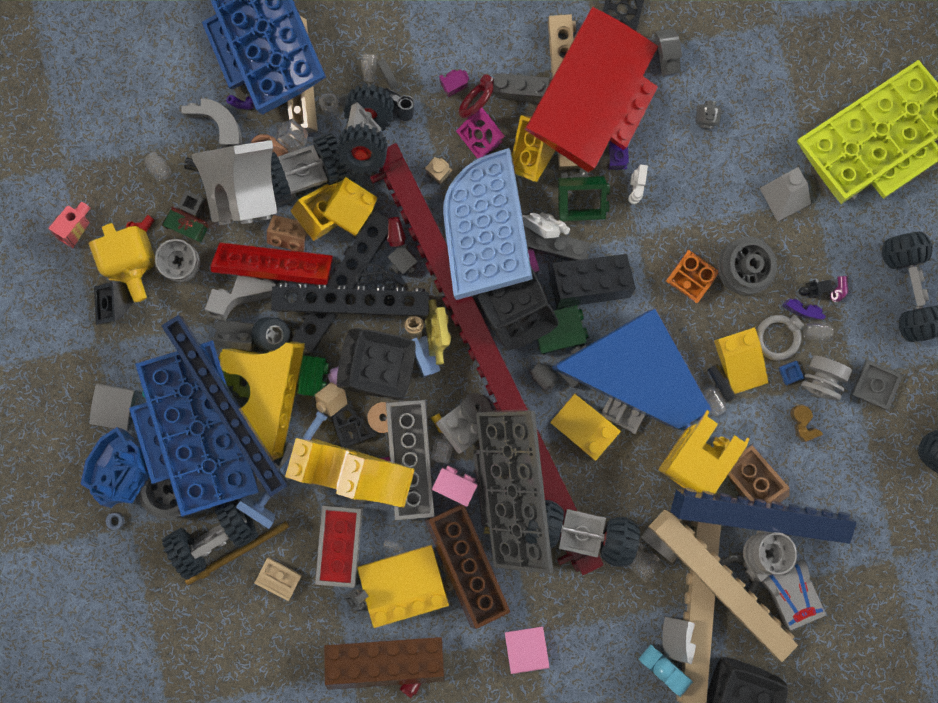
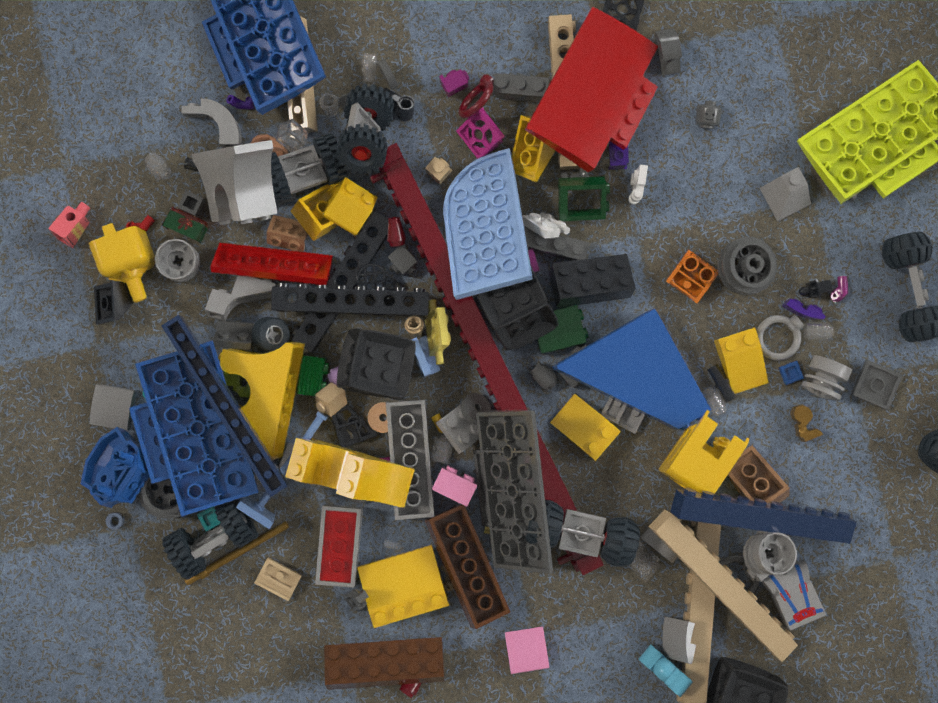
(208, 518): none -> teal plate

